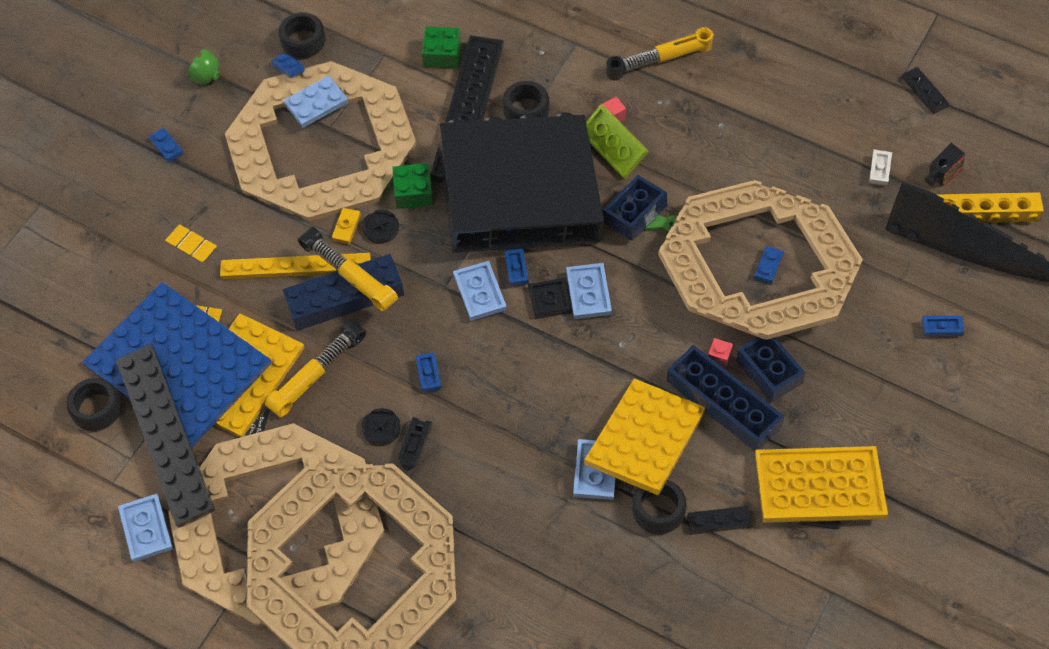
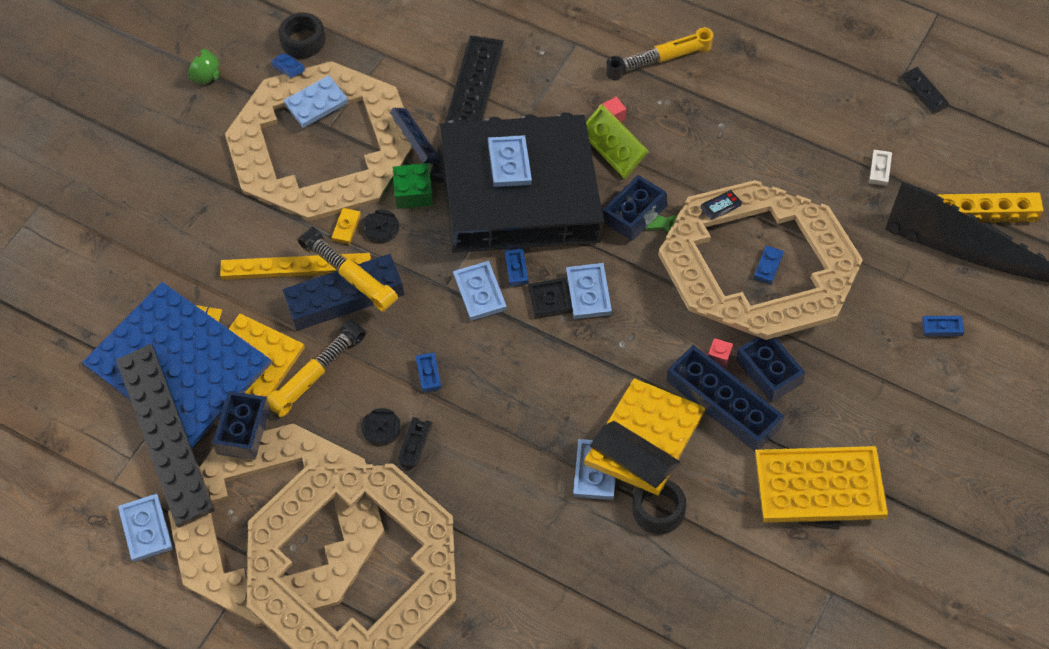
(86, 389): black tyre -> none
(166, 145): blue plate -> none
(191, 243): yellow sticker -> none
(241, 425): none -> dark blue brick
(414, 135): none -> dark blue plate
(441, 47): green brick -> none
(509, 161): none -> light blue plate
(522, 90): black tyre -> none
(634, 453): none -> black slope
(719, 520): black plate -> none
(721, 205): none -> tile
(946, 165): black torso -> none

